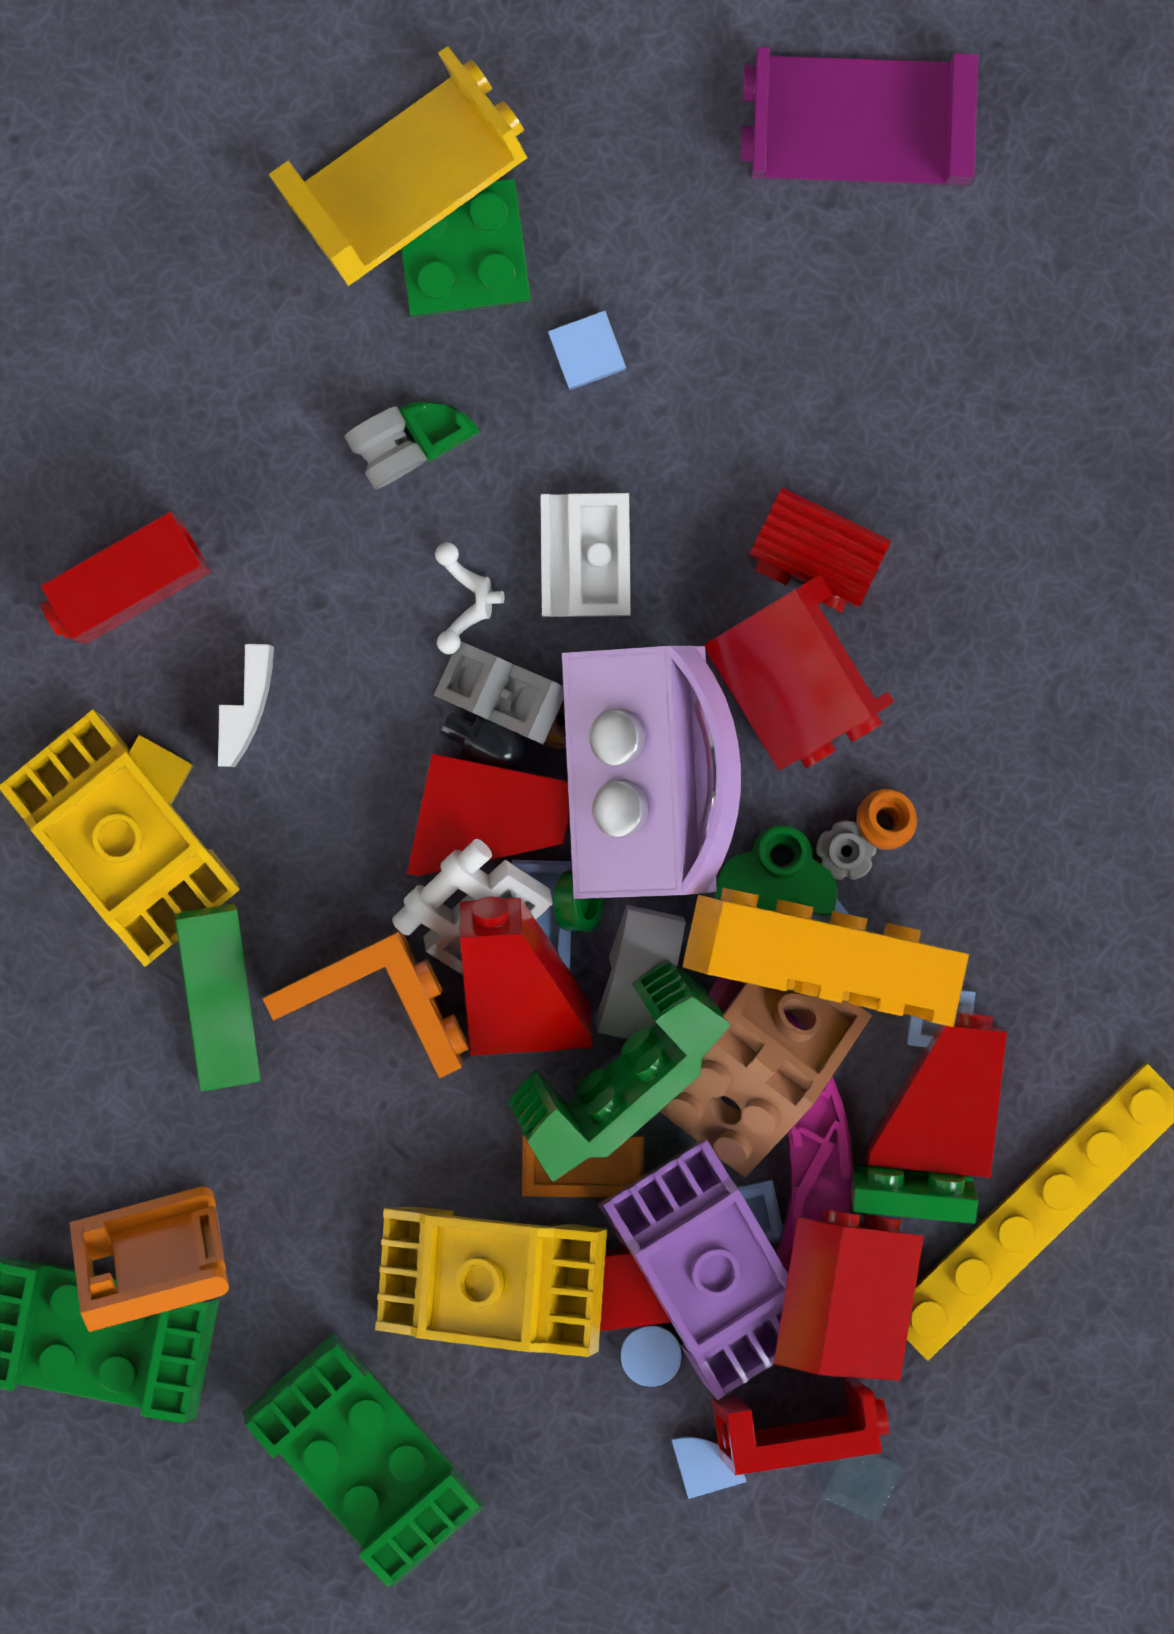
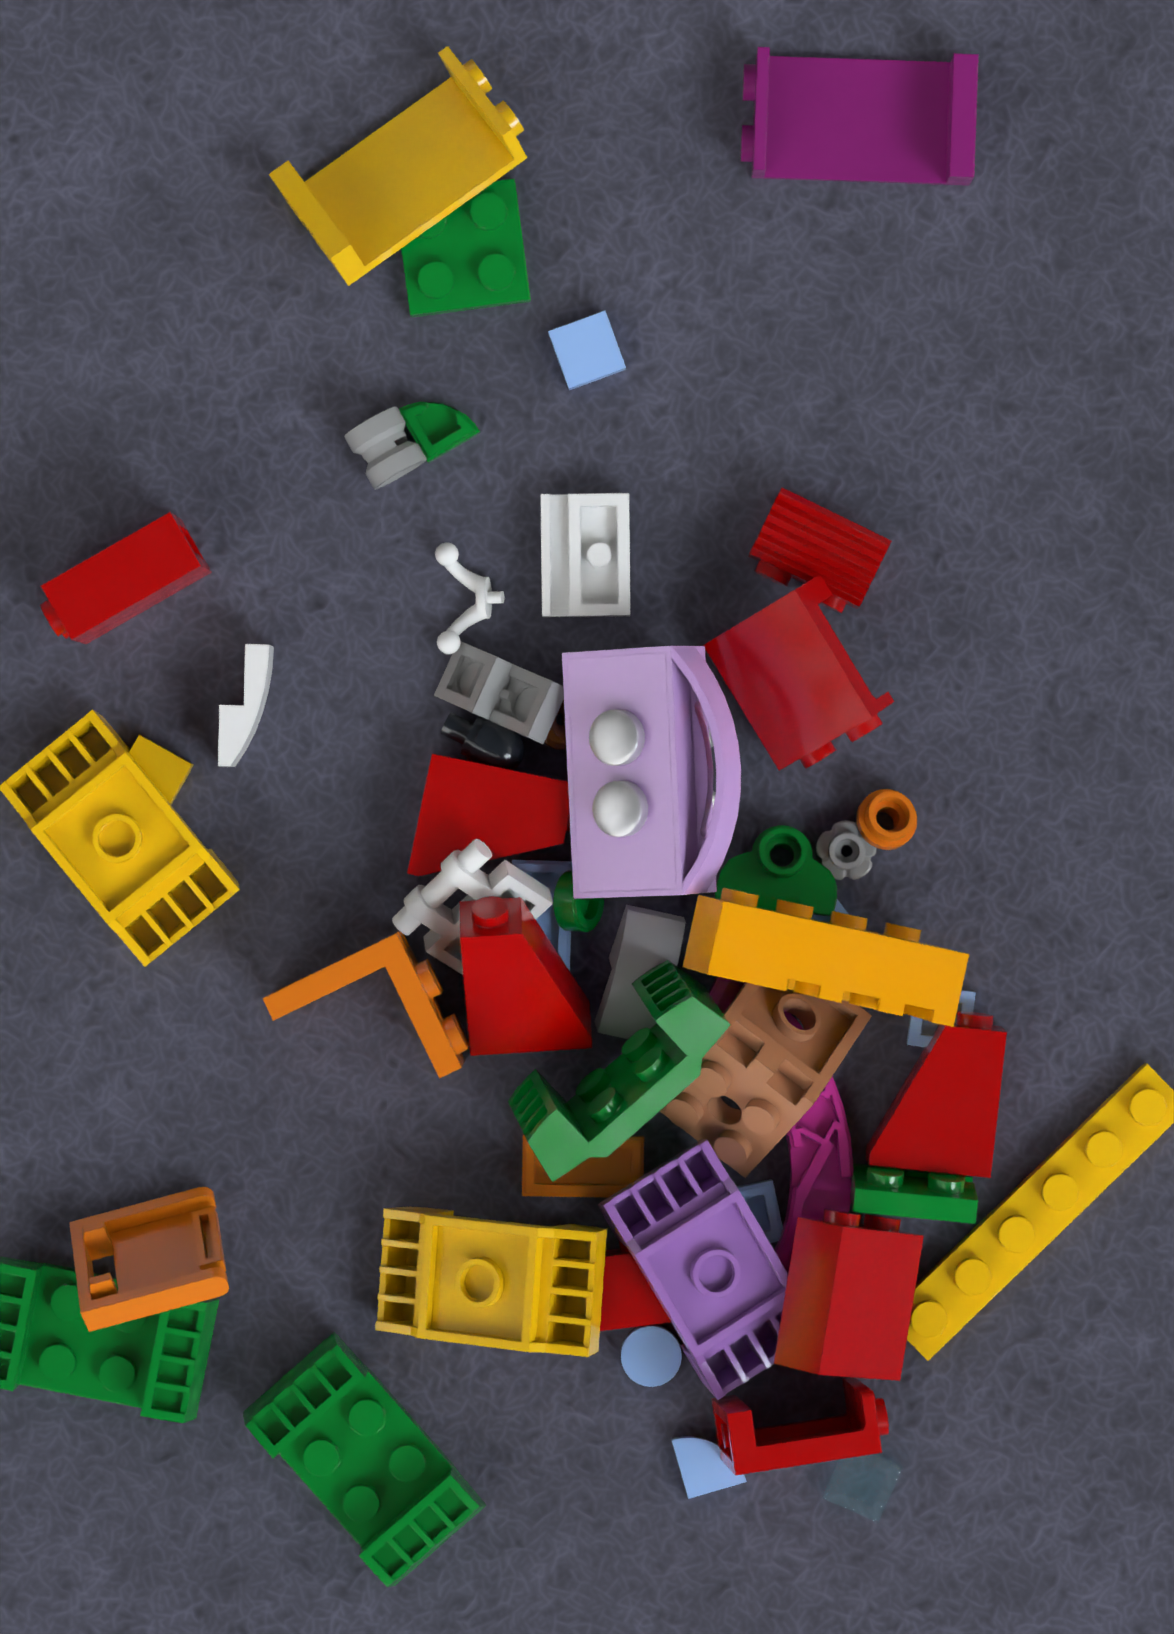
(217, 997): green tile -> none

